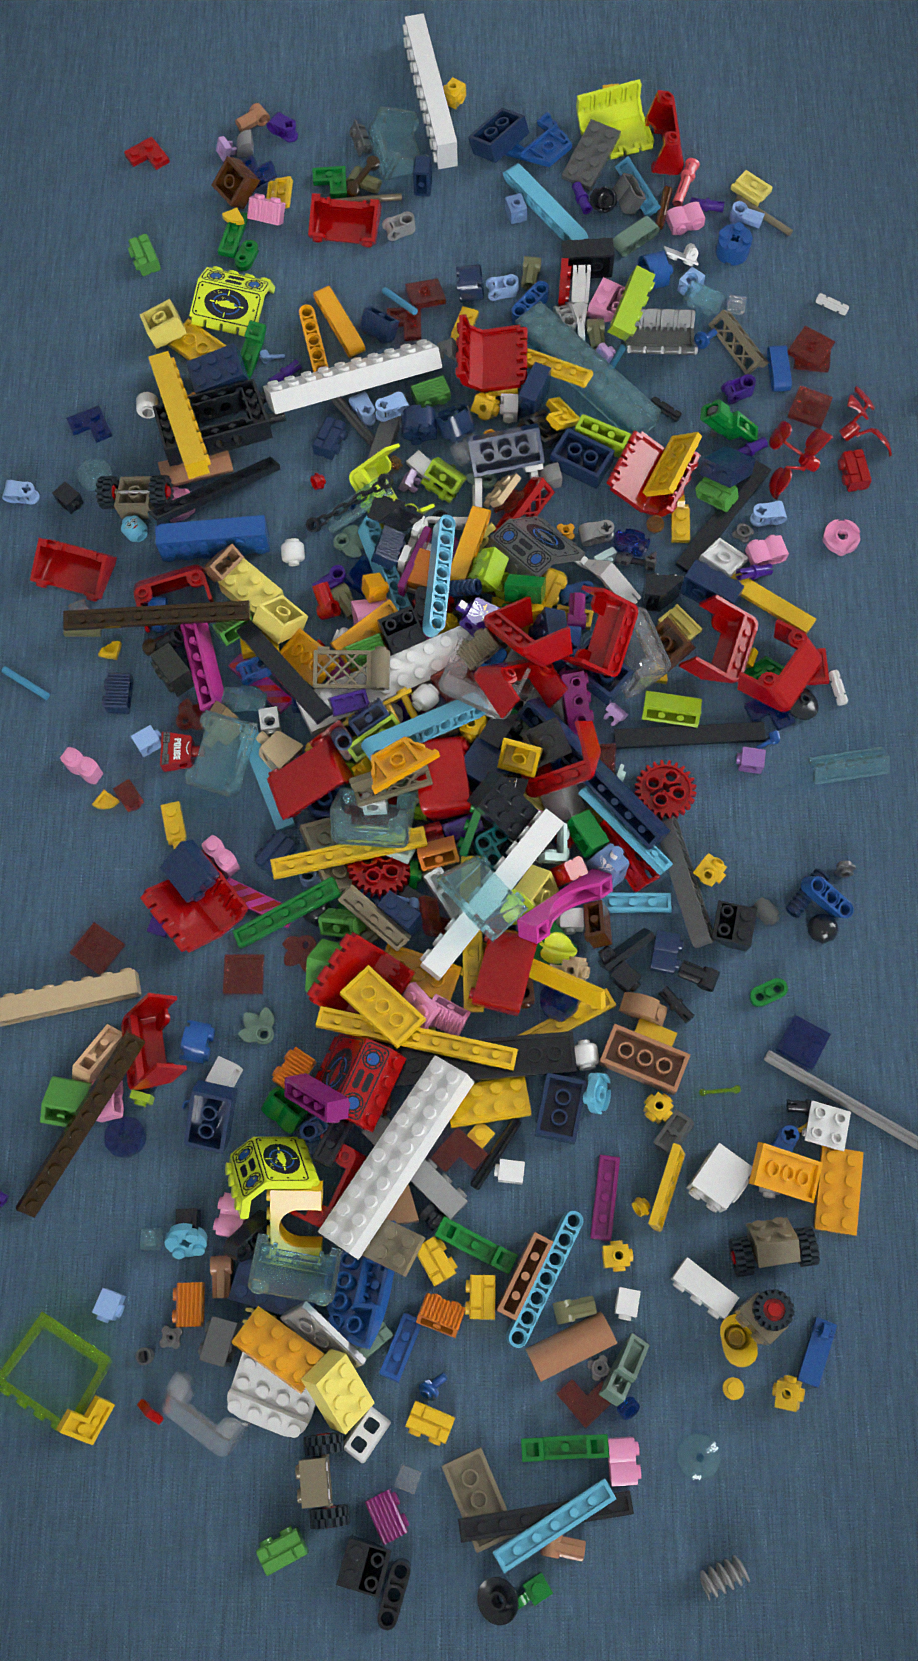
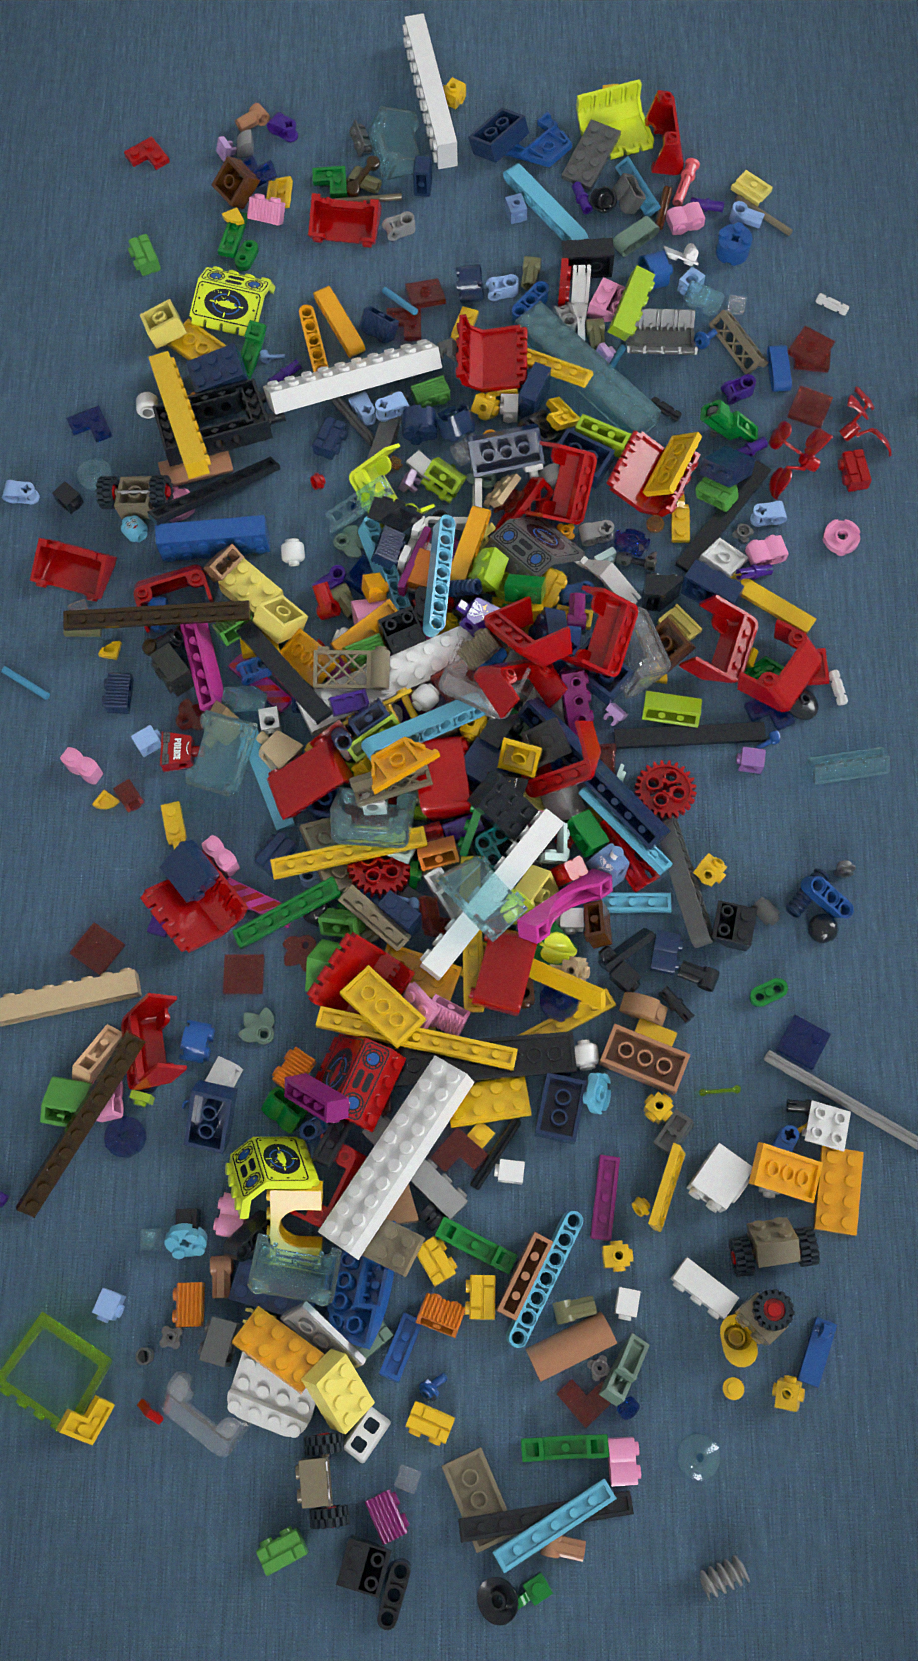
(382, 484): black piece -> none
(572, 484): none -> red windscreen

